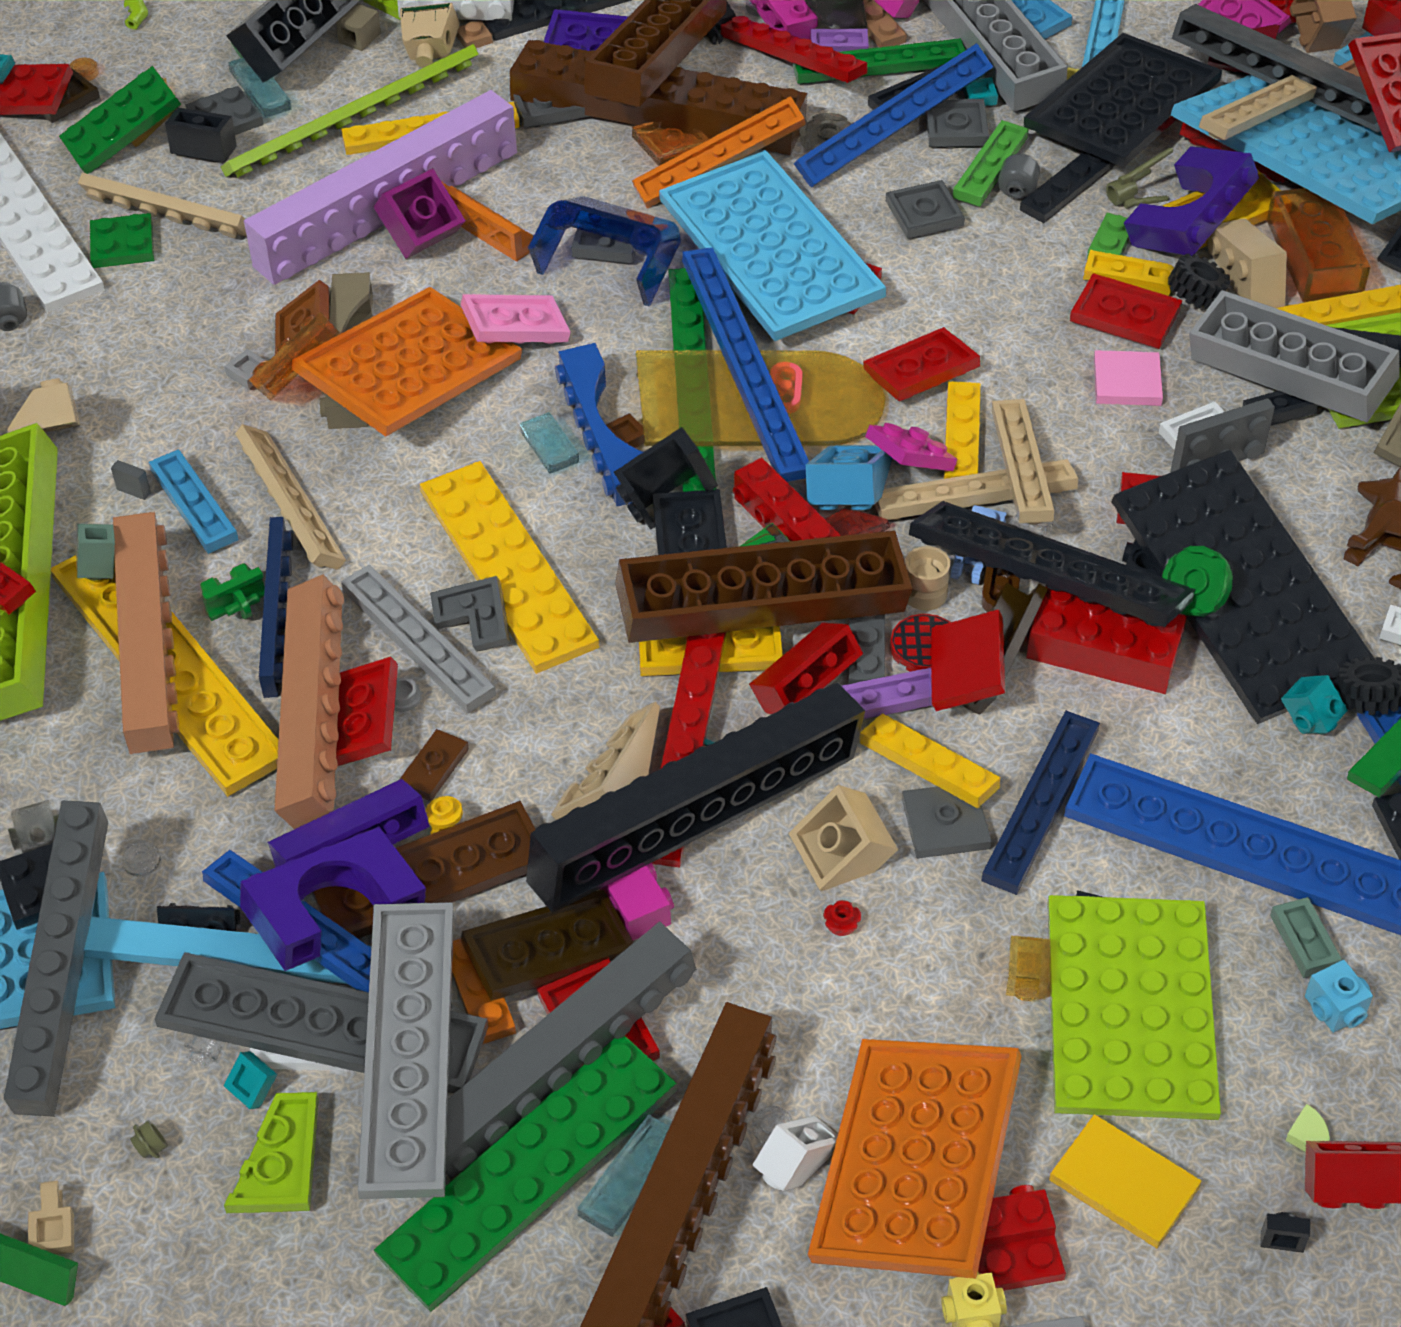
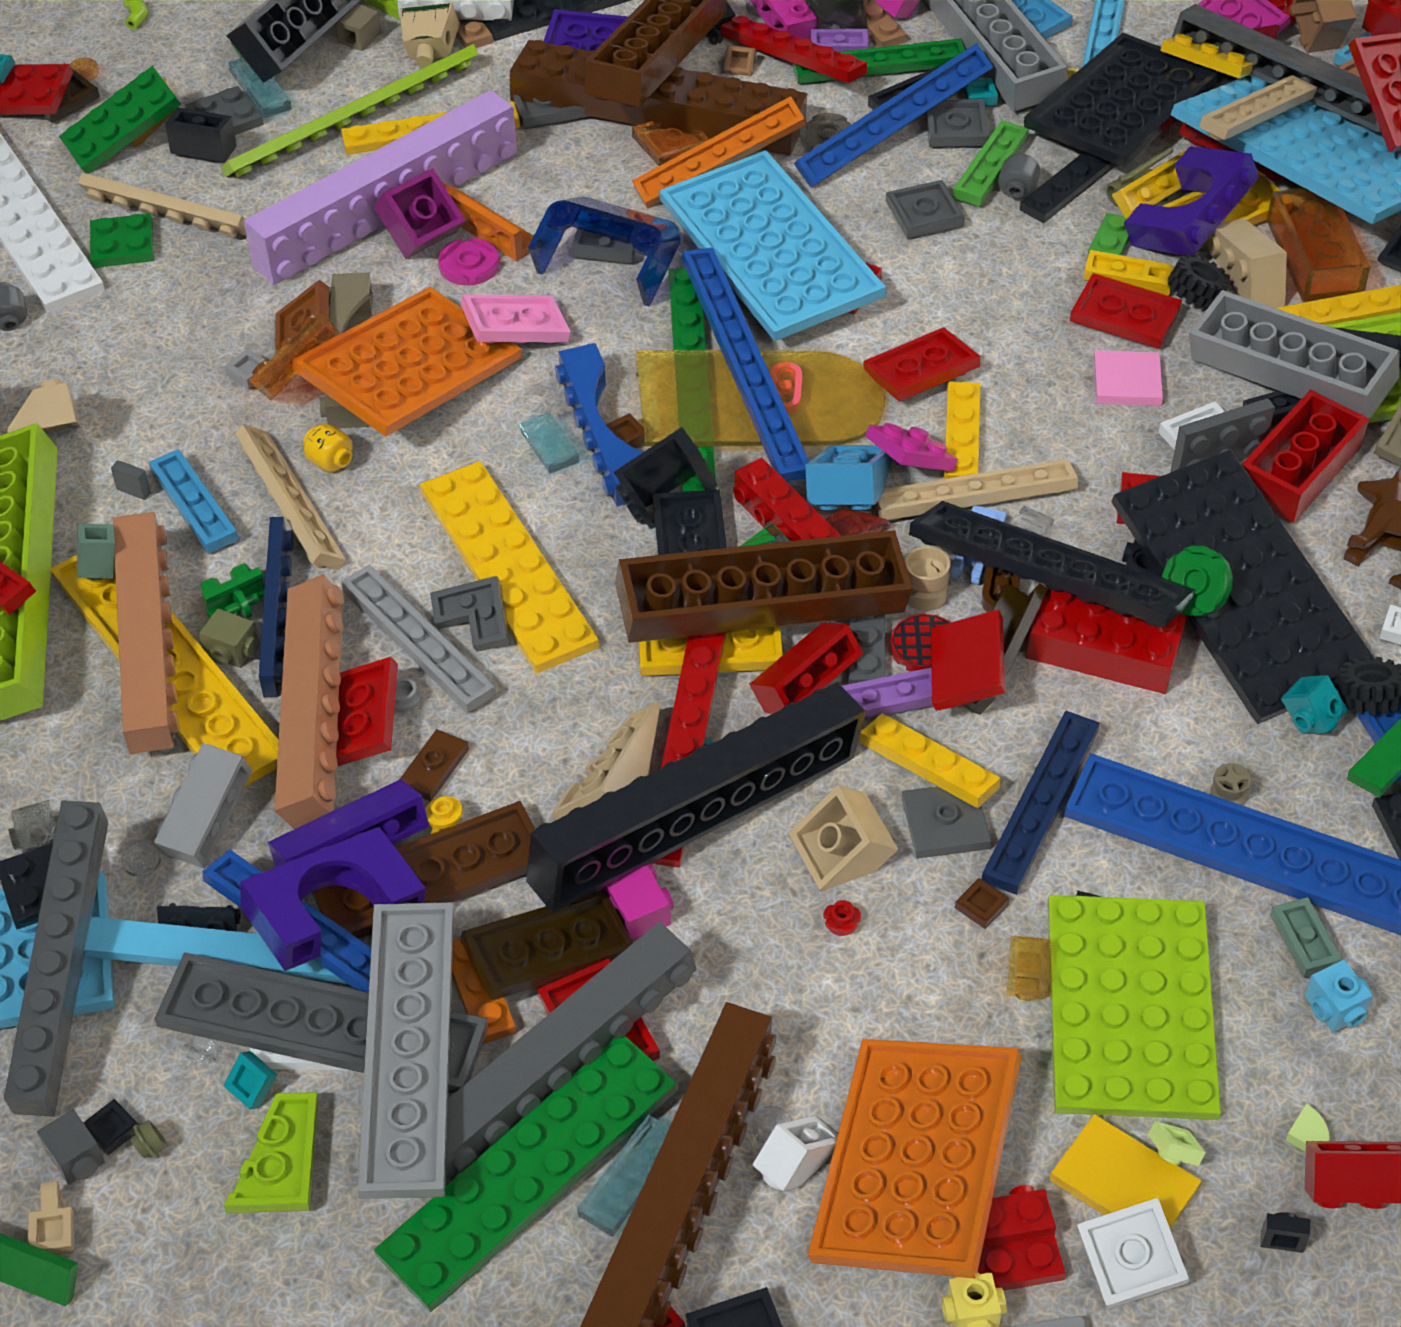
(71, 1147): none -> dark grey brick
(111, 1126): none -> black tile
(202, 805): none -> light grey brick
(229, 638): none -> olive brick
(328, 447): none -> yellow head
(469, 269): none -> dark pink tile
(739, 60): none -> medium nougat slope
(982, 903): none -> reddish brown tile
(1022, 462): tan plate -> none
(1132, 1253): none -> white plate
(1149, 188): none -> yellow plate
(1176, 1144): none -> yellowish green plate
(1207, 55): none -> yellow plate
(1236, 778): none -> dark tan wheel
(1305, 453): none -> red brick

